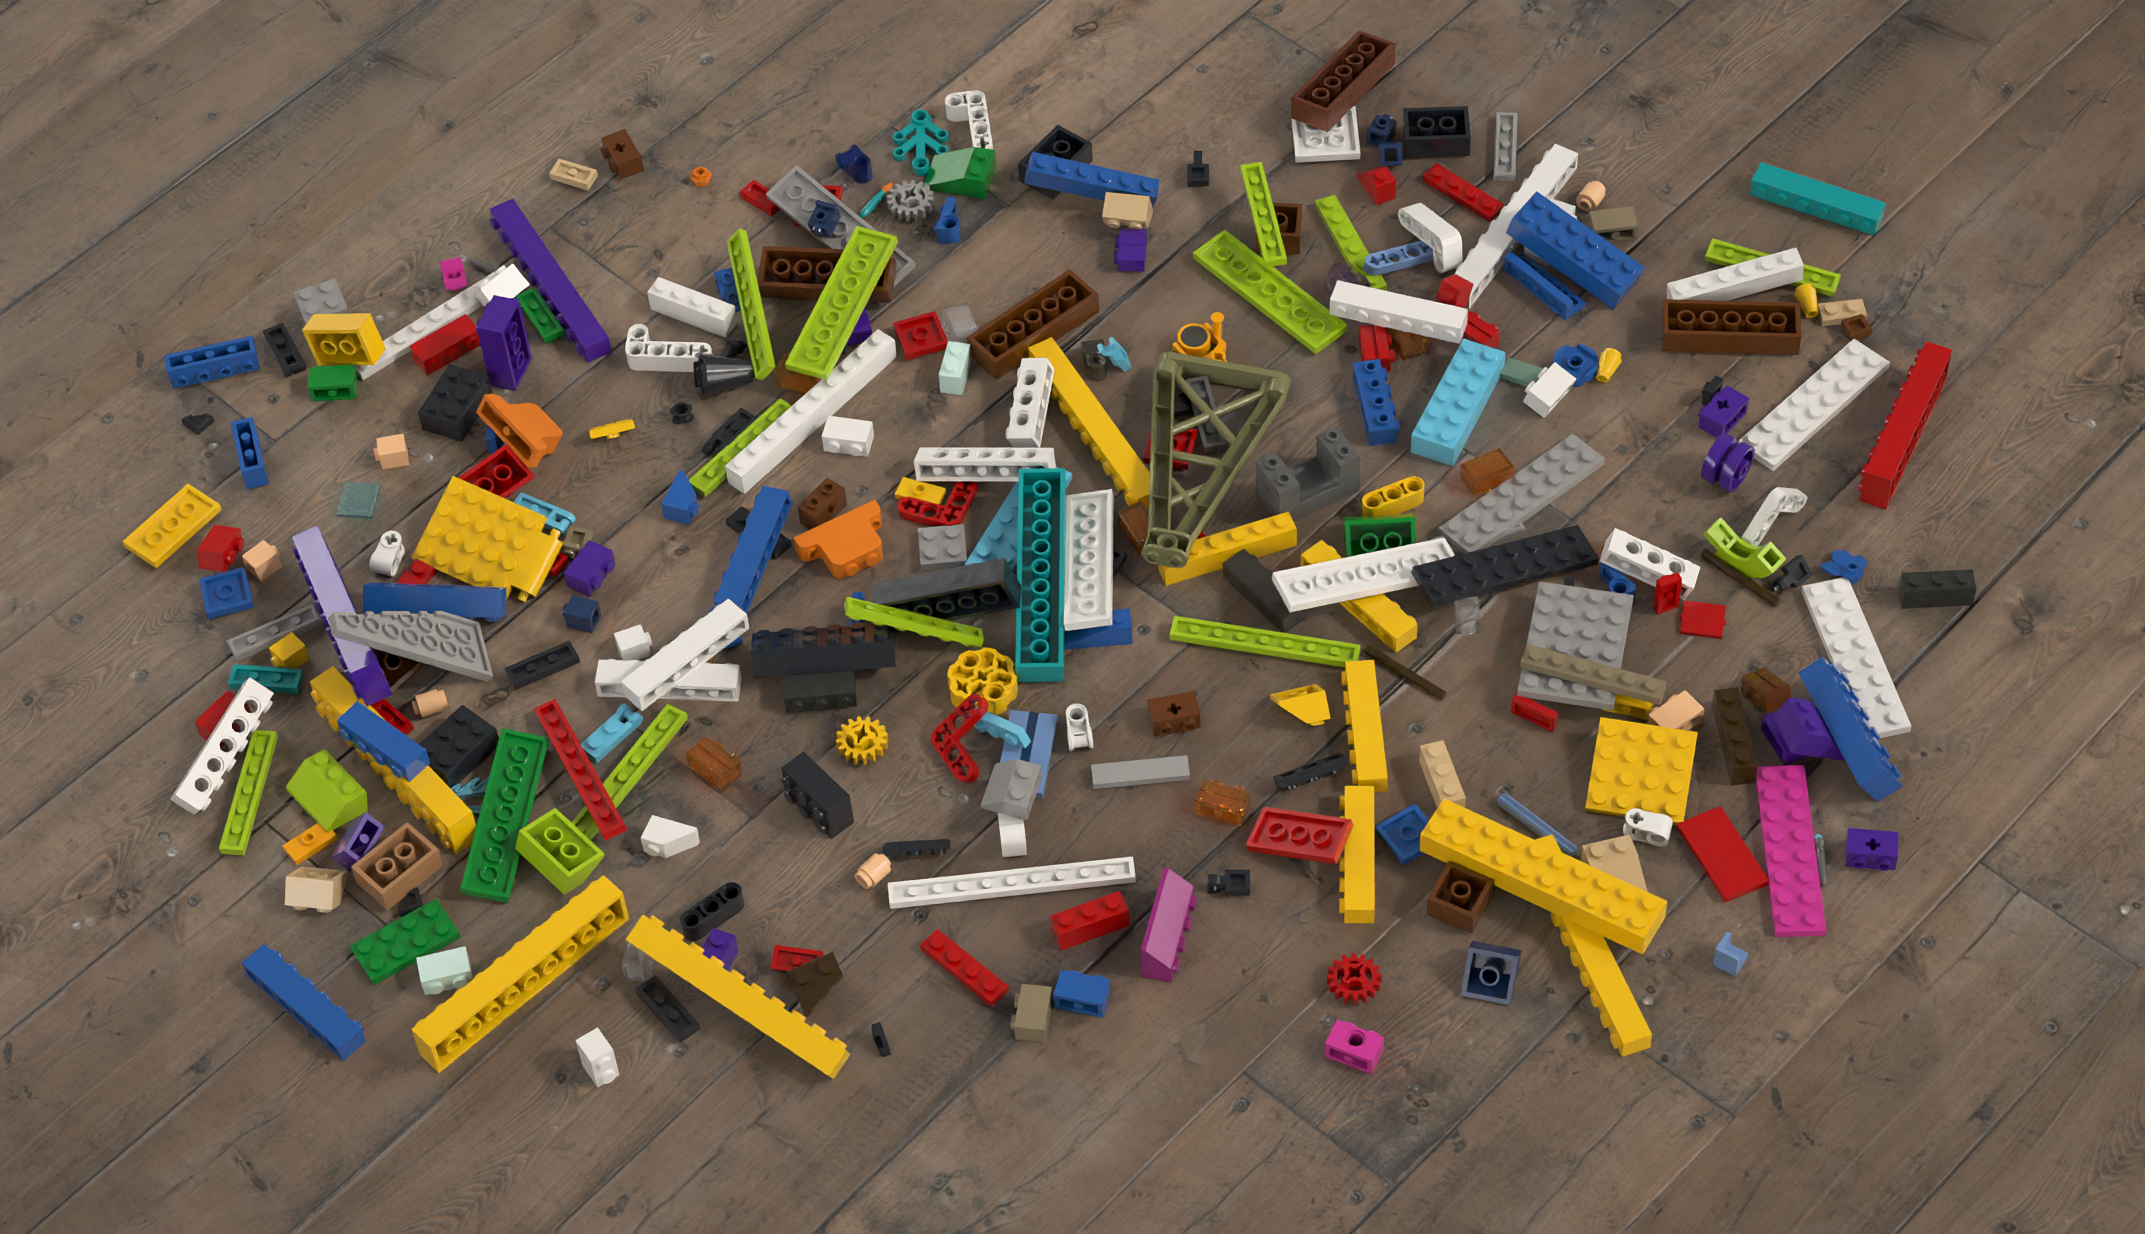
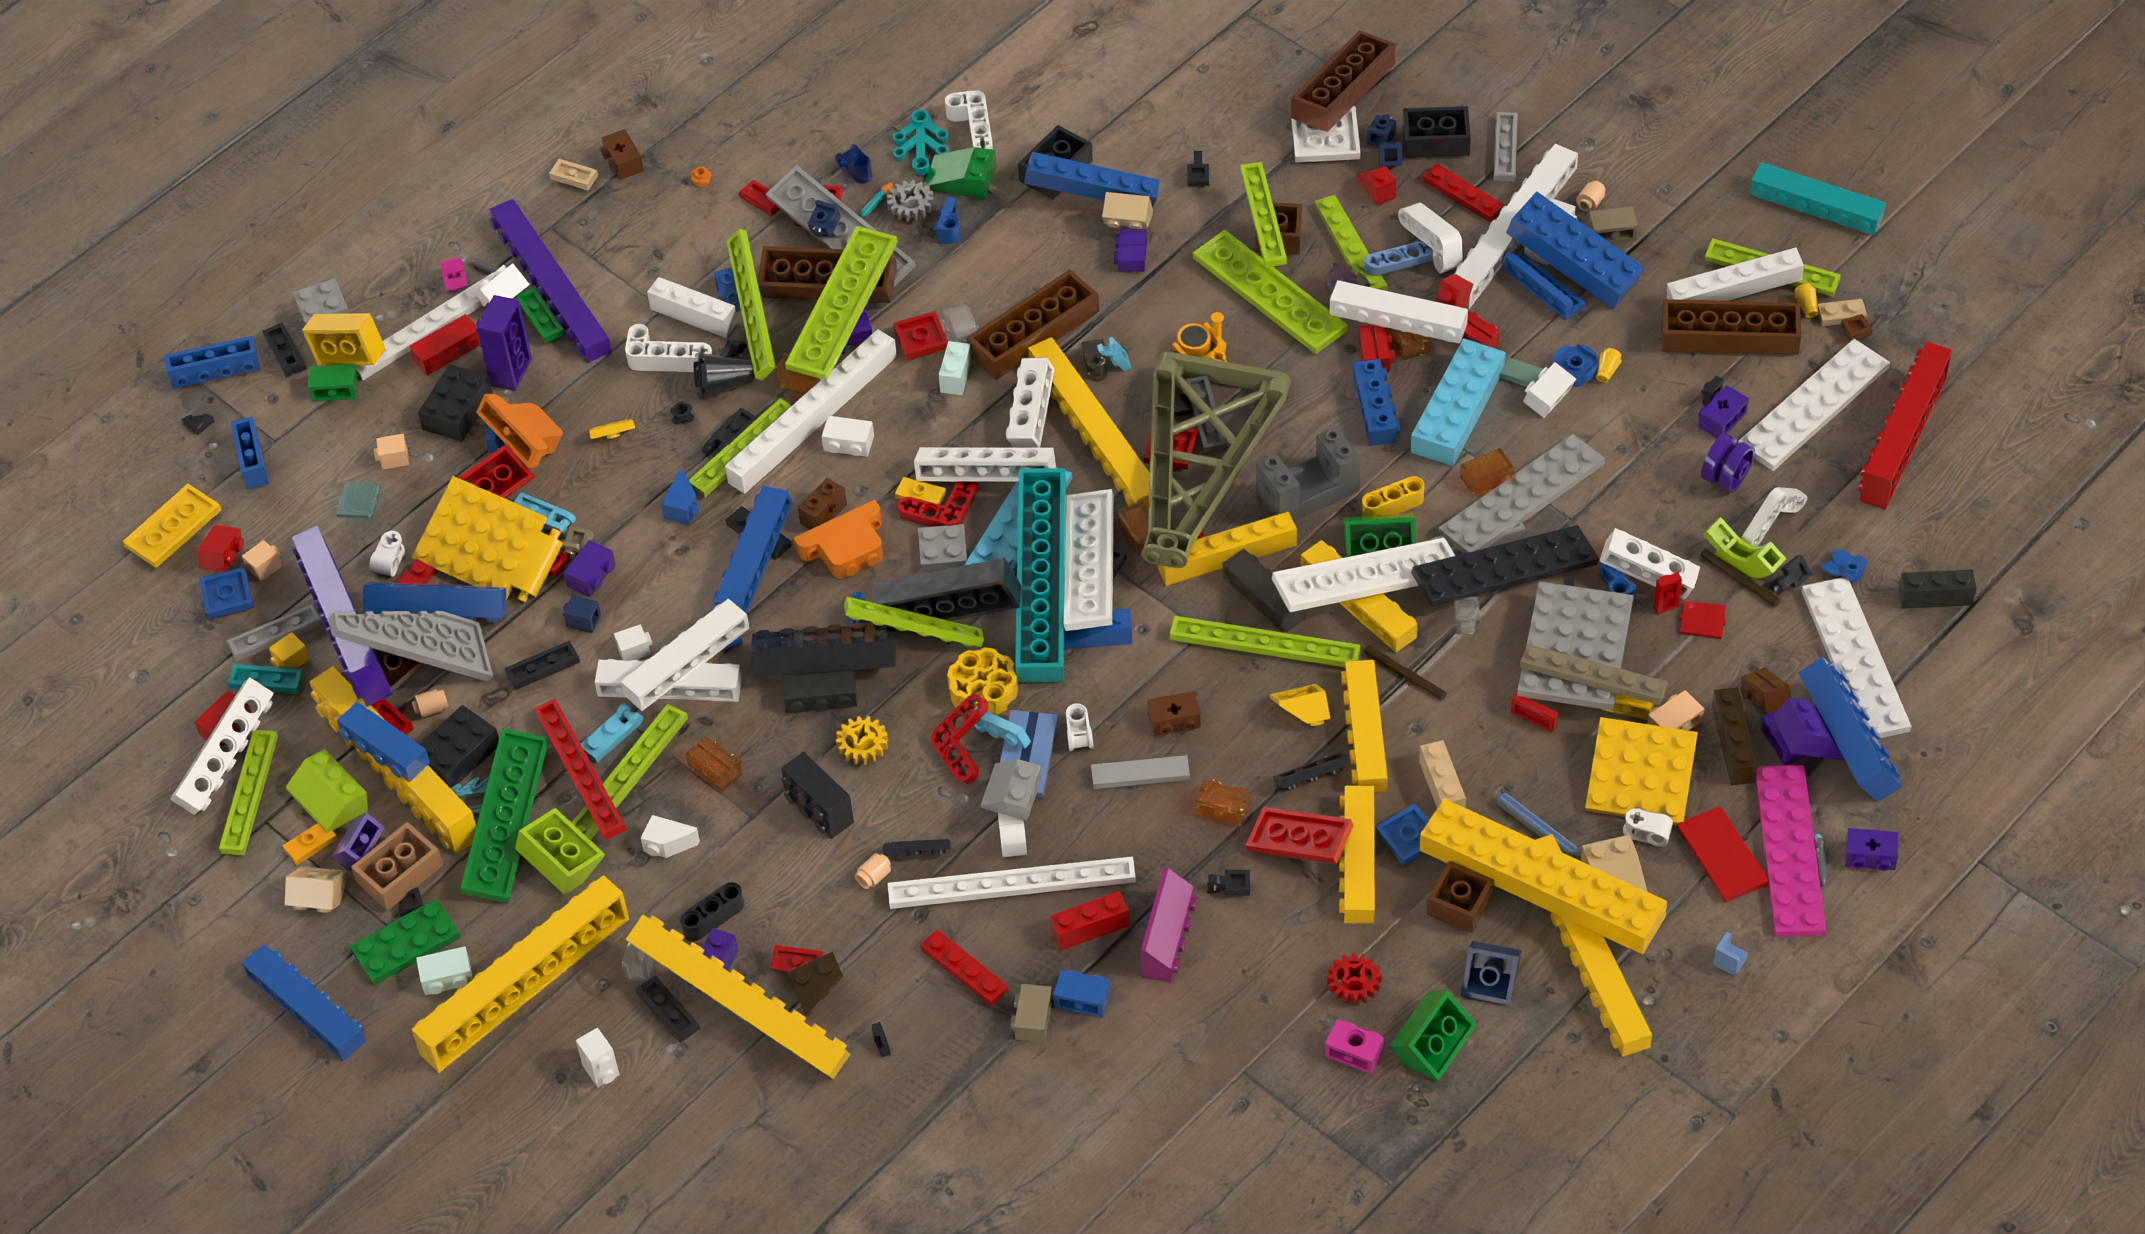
(1433, 1034): none -> green slope

